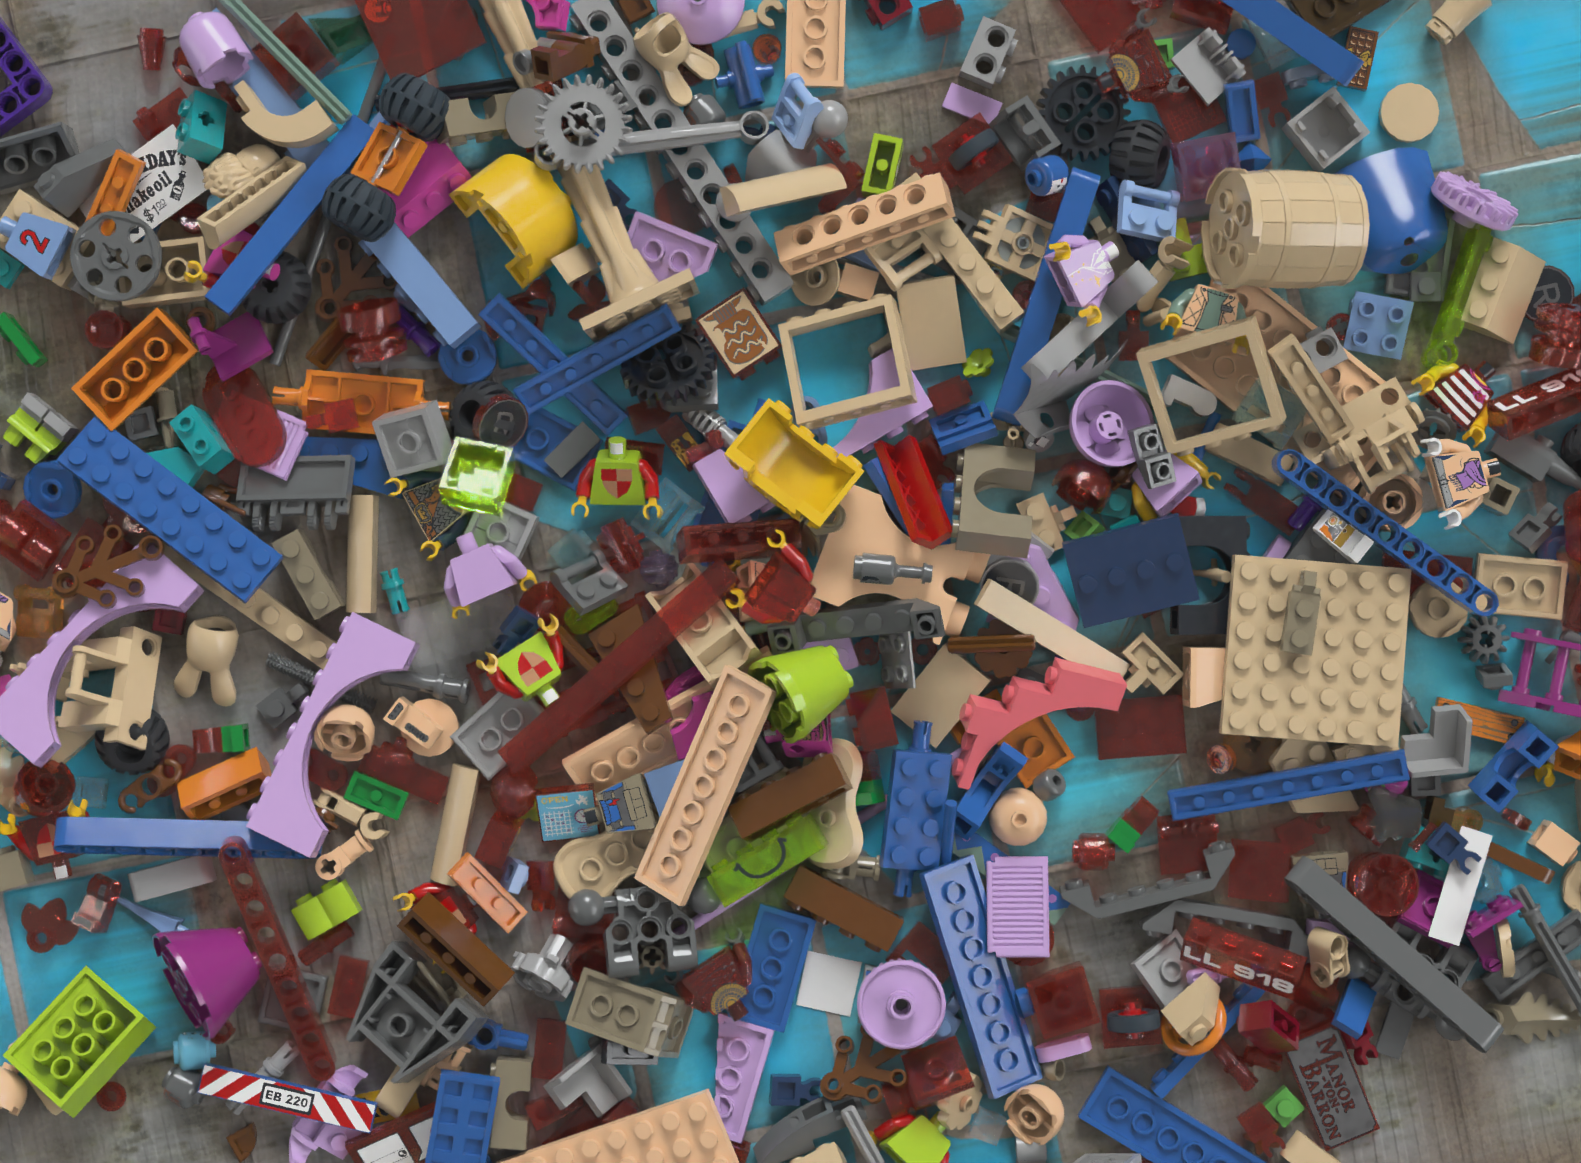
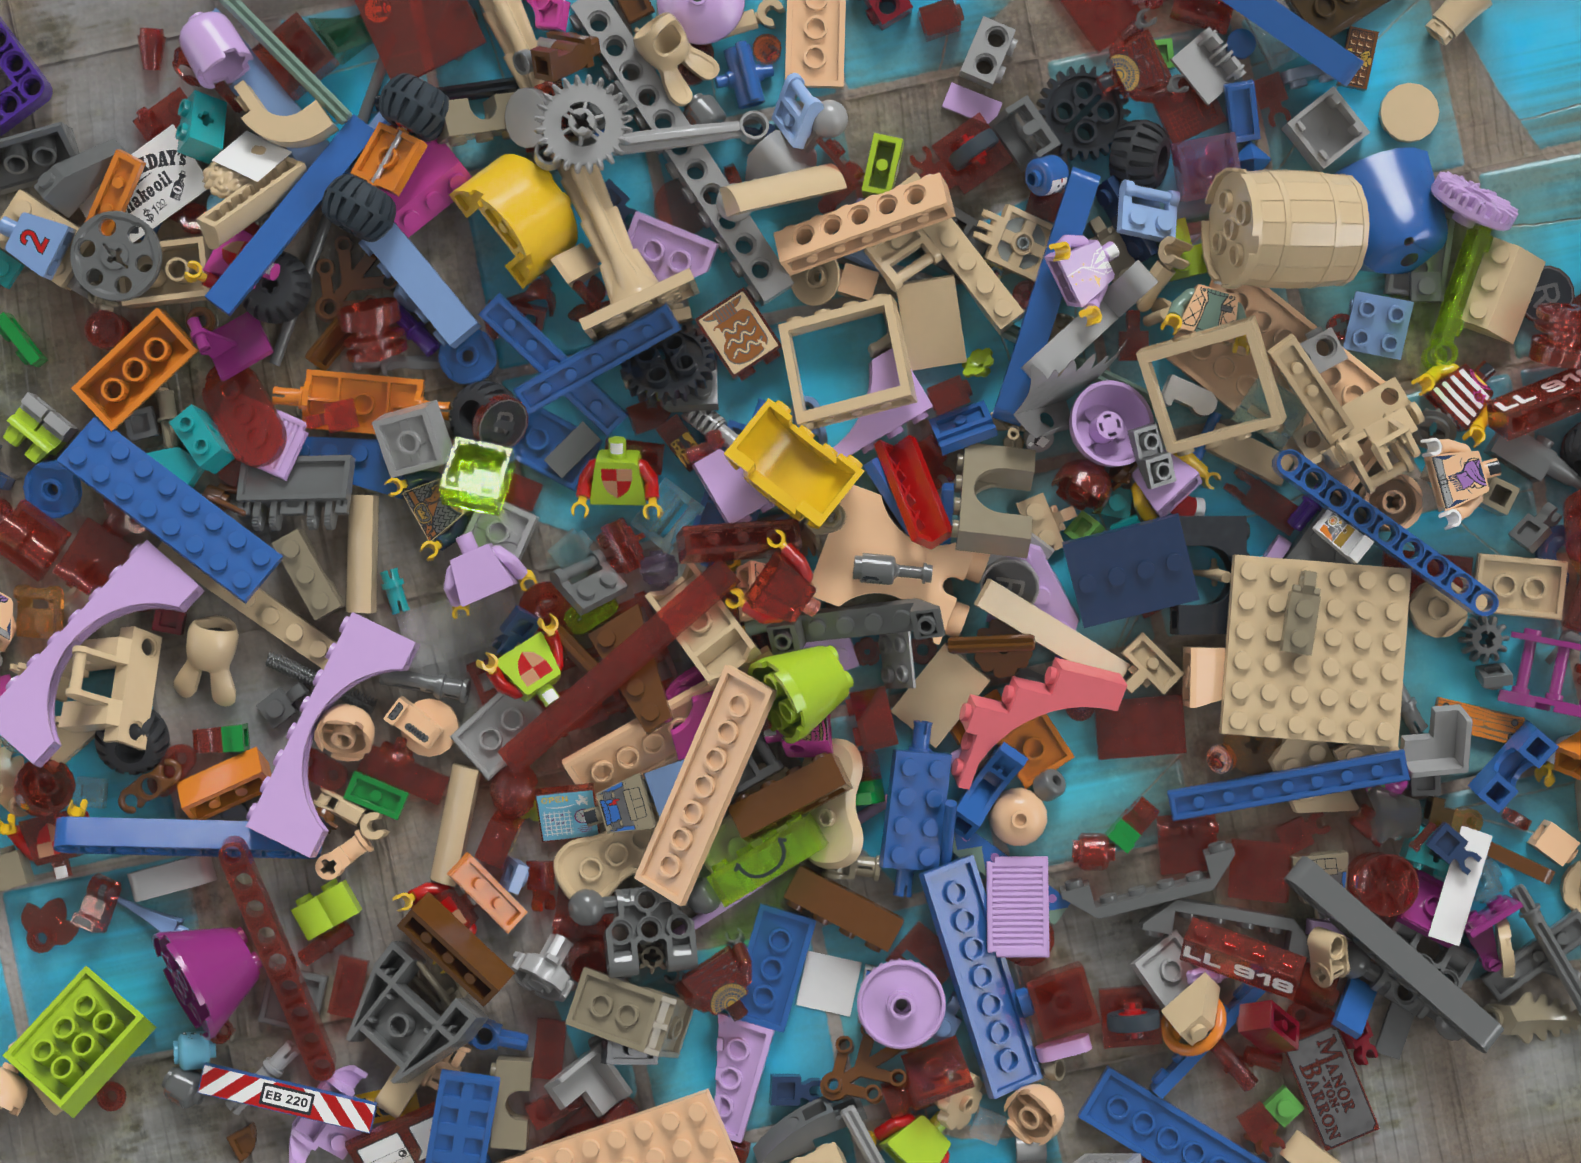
(103, 568): reddish brown plant -> none
(254, 166): none -> white sticker

